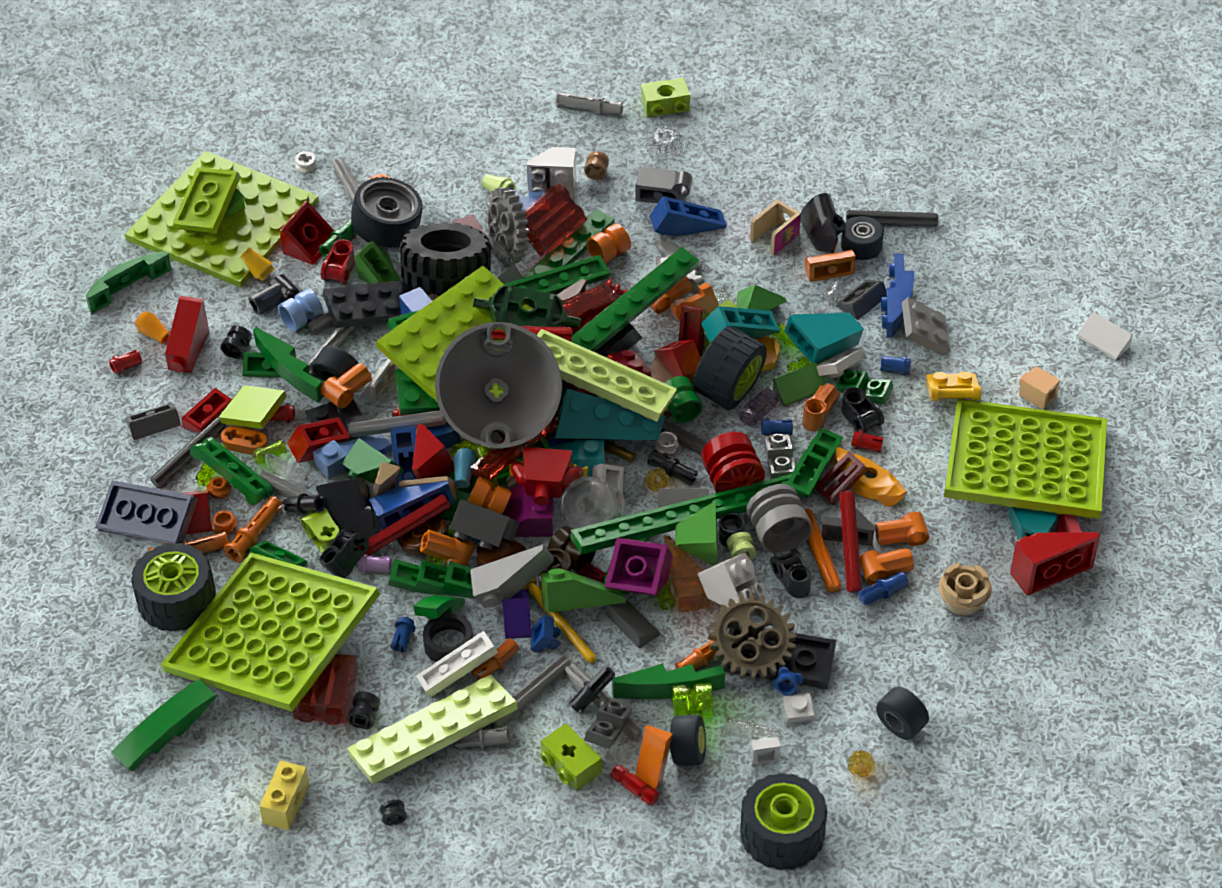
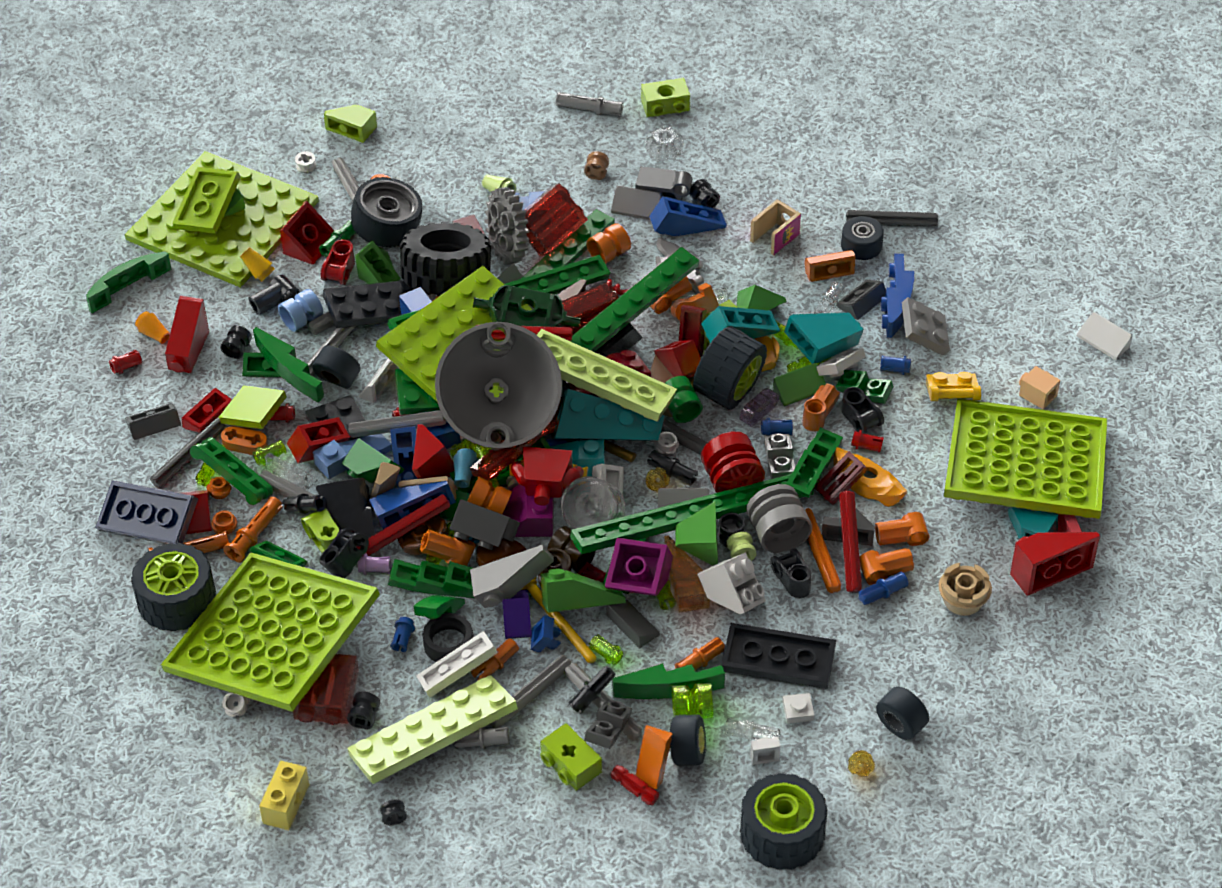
(162, 724): green slope -> none
(230, 709): none -> white plate
(342, 390): orange piece -> none
(351, 121): none -> lime slope
(551, 168): white slope -> none
(610, 652): none -> clear neon green pin
(634, 202): none -> light grey slope
(704, 193): none -> black wheel
(765, 656): dark tan gear -> none
(784, 687): blue plate -> none
(822, 222): black panel -> none

